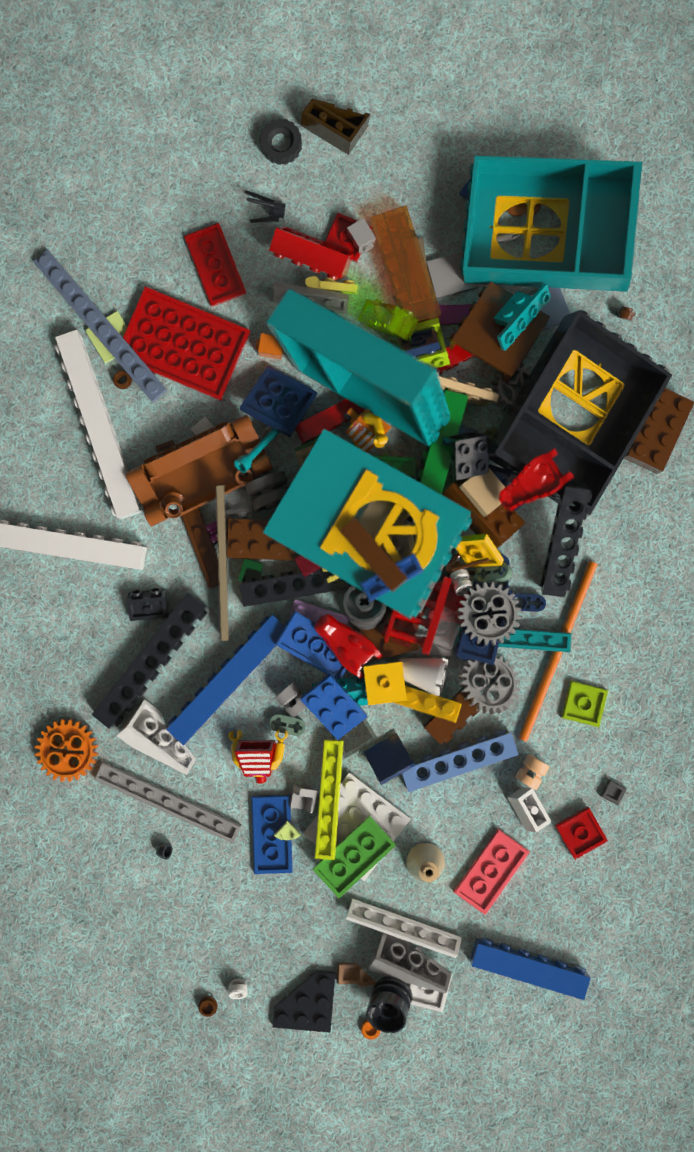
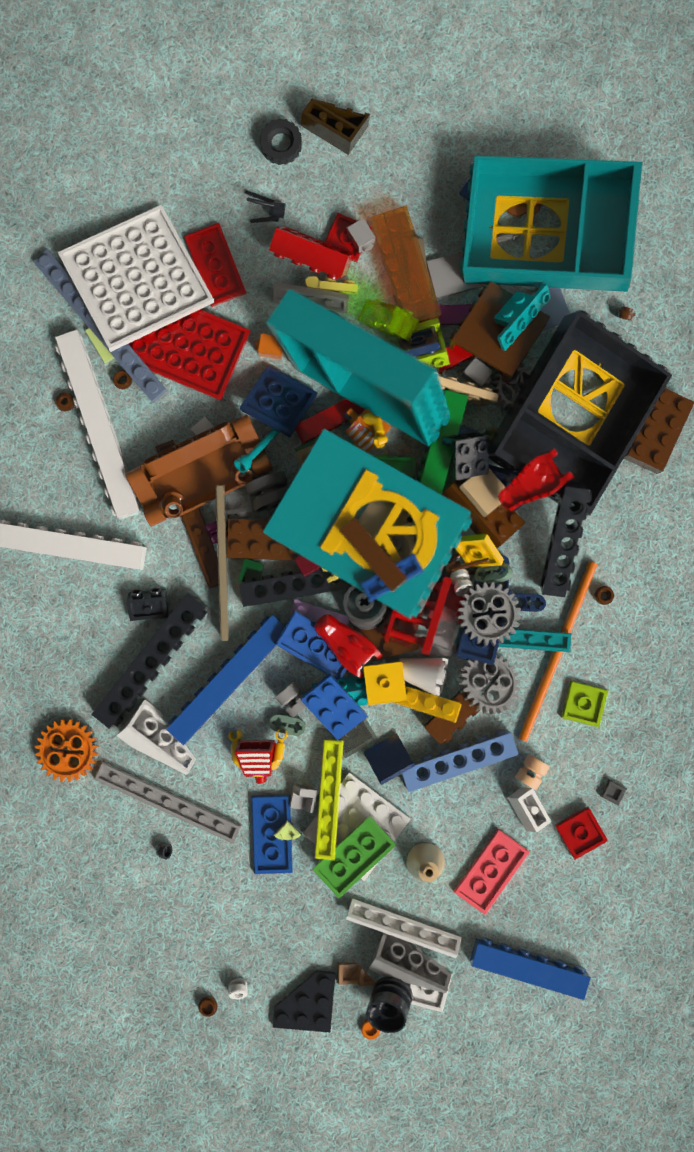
(69, 406): none -> reddish brown plate
(135, 277): none -> white plate
(478, 374): none -> light grey brick
(610, 595): none -> reddish brown plate

